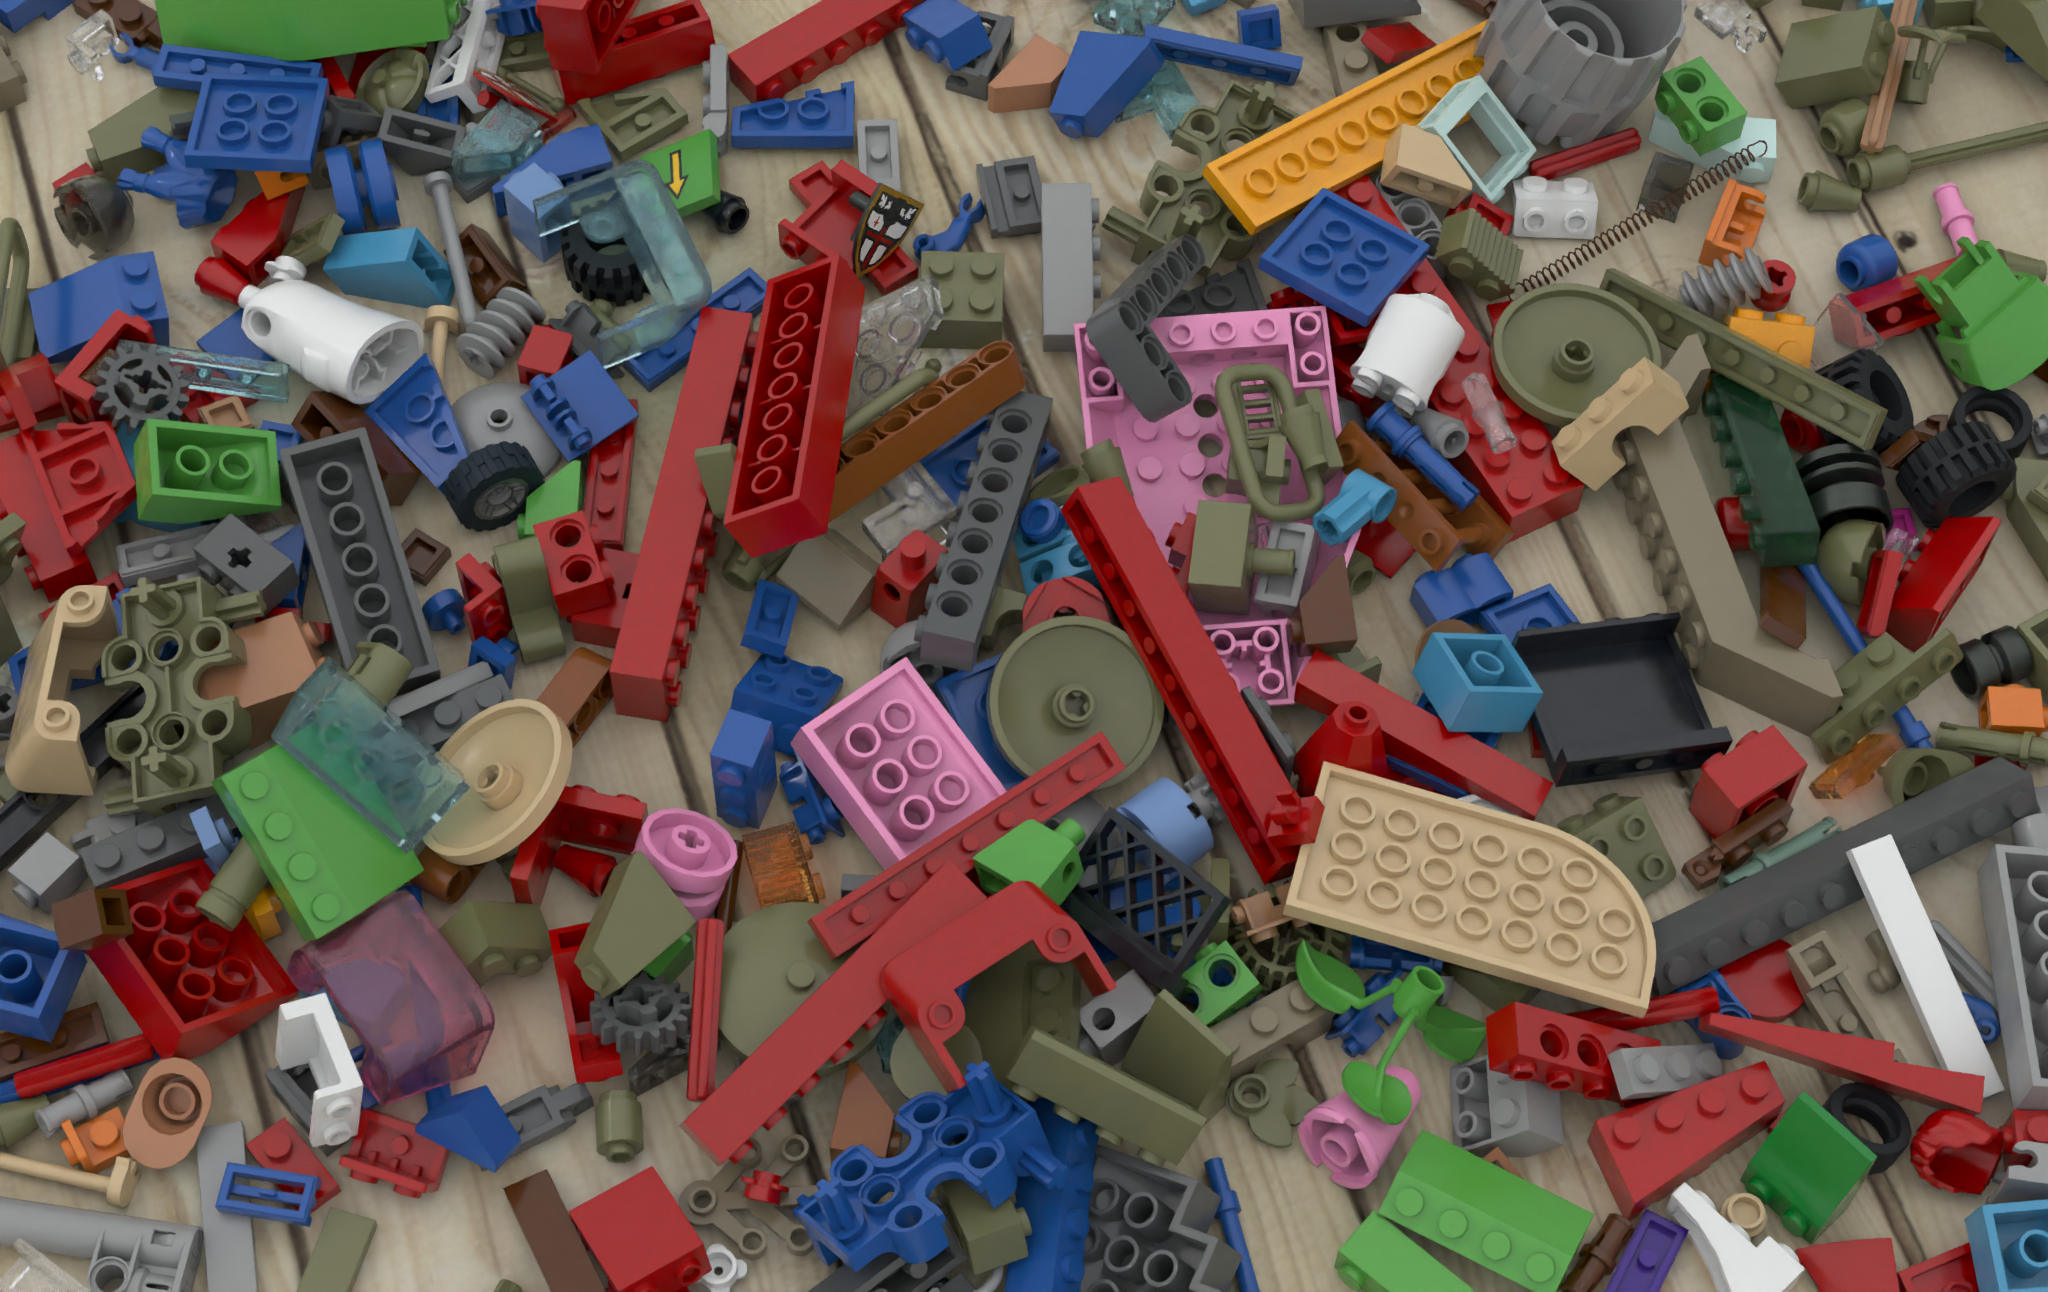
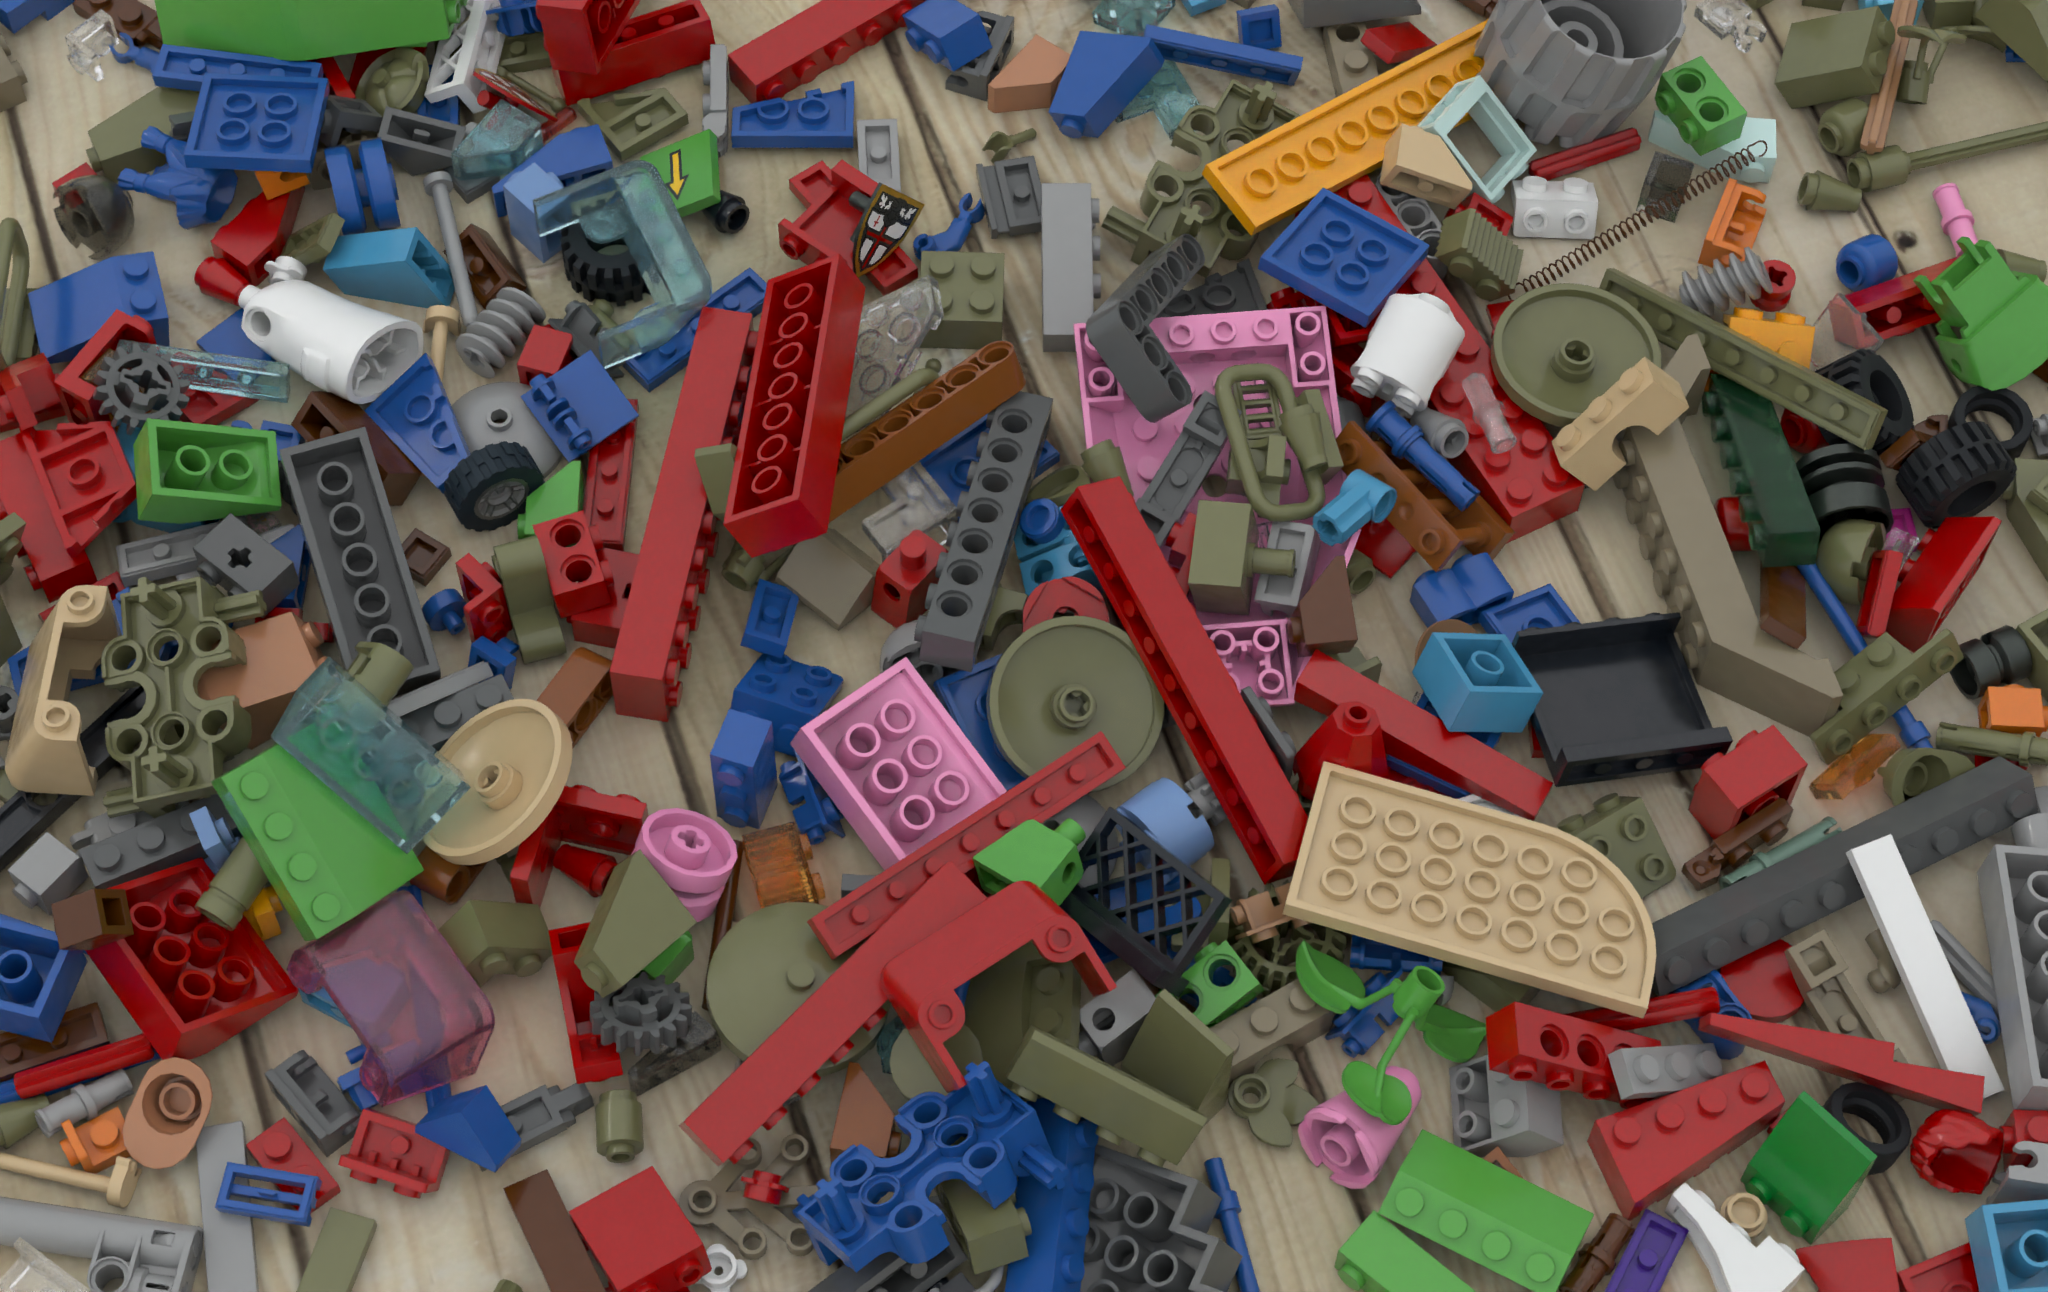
(225, 413): medium nougat tile -> none
(312, 1036): white panel -> none
(705, 1009): red axle -> none
(1002, 143): none -> olive hand
(1184, 468): none -> dark grey slope
(1294, 819): red tile -> none

